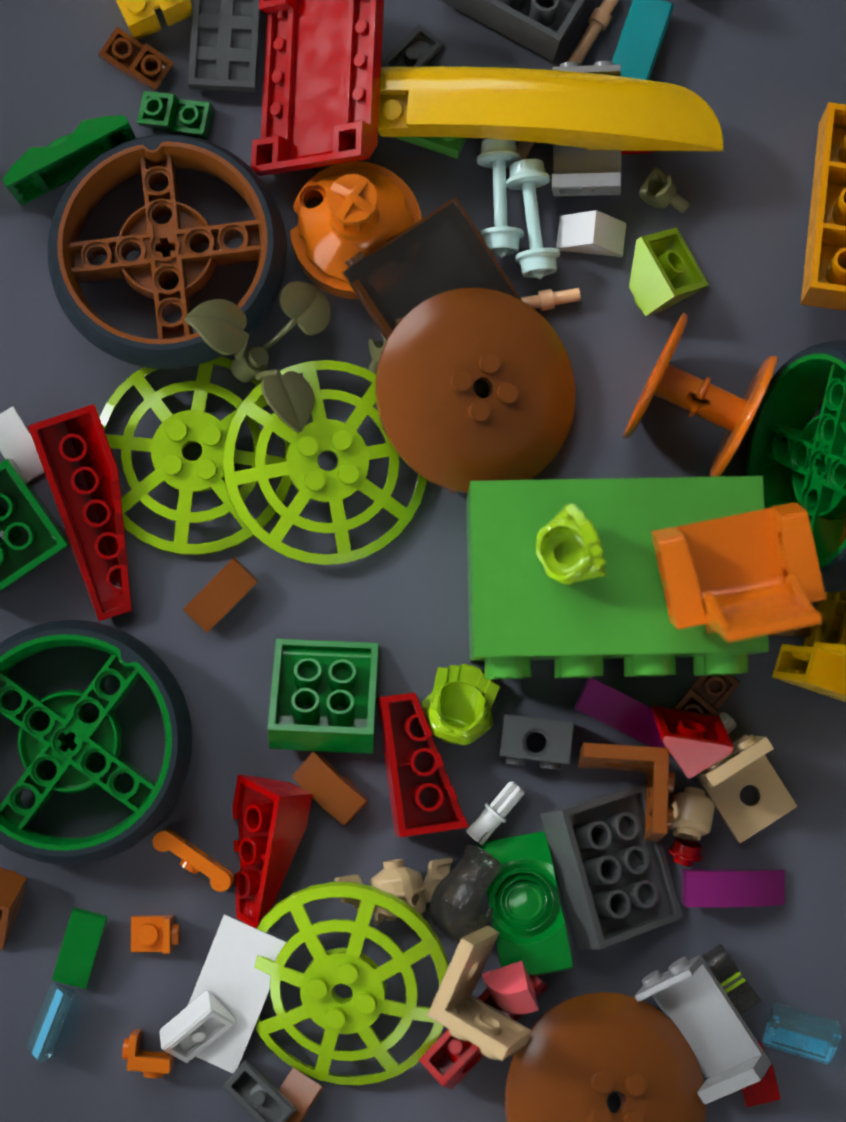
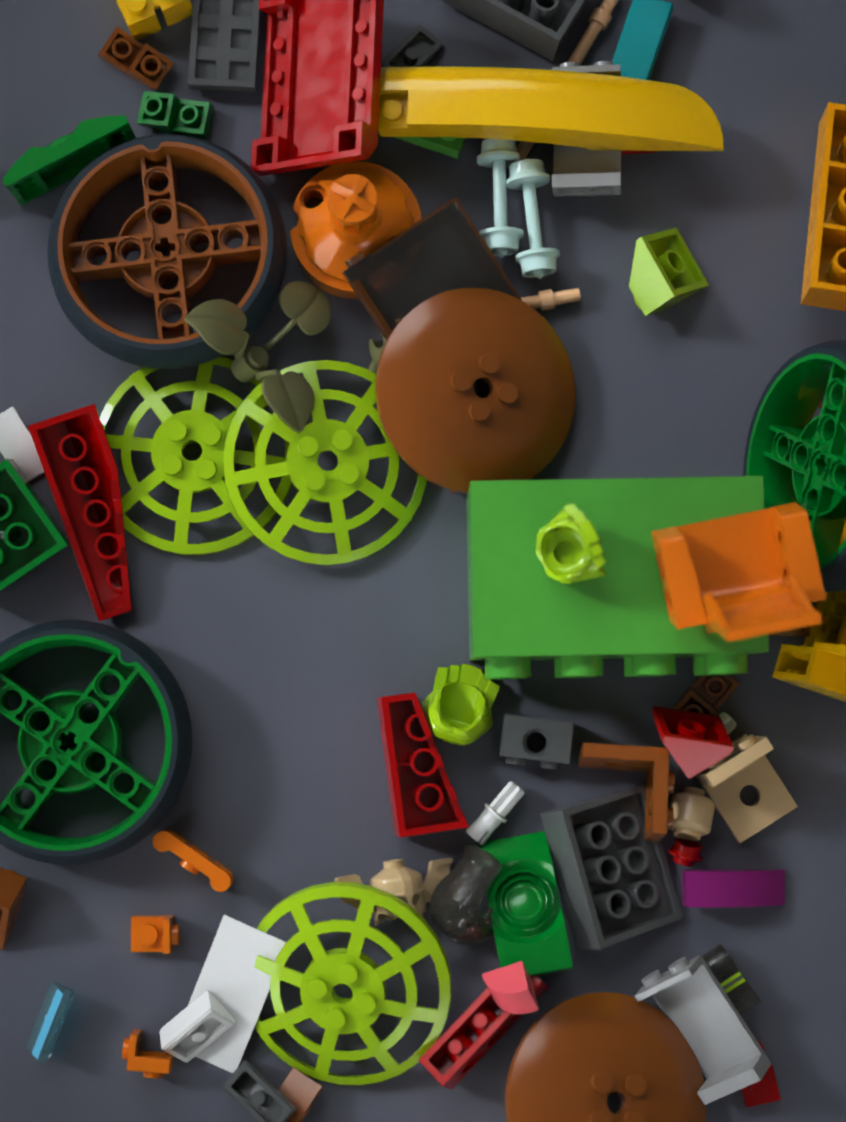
(79, 948): green slope -> none
(220, 594): dark orange slope -> none
(270, 828): red wedge -> none
(323, 696): green slope -> none
(330, 789): dark orange slope -> none
(465, 1014): tan bracket -> none
(591, 234): white slope -> none
(619, 712): magenta slope -> none
(661, 191): olive piece -> none
(703, 398): orange piece -> none
(802, 1033): clear light blue slope -> none

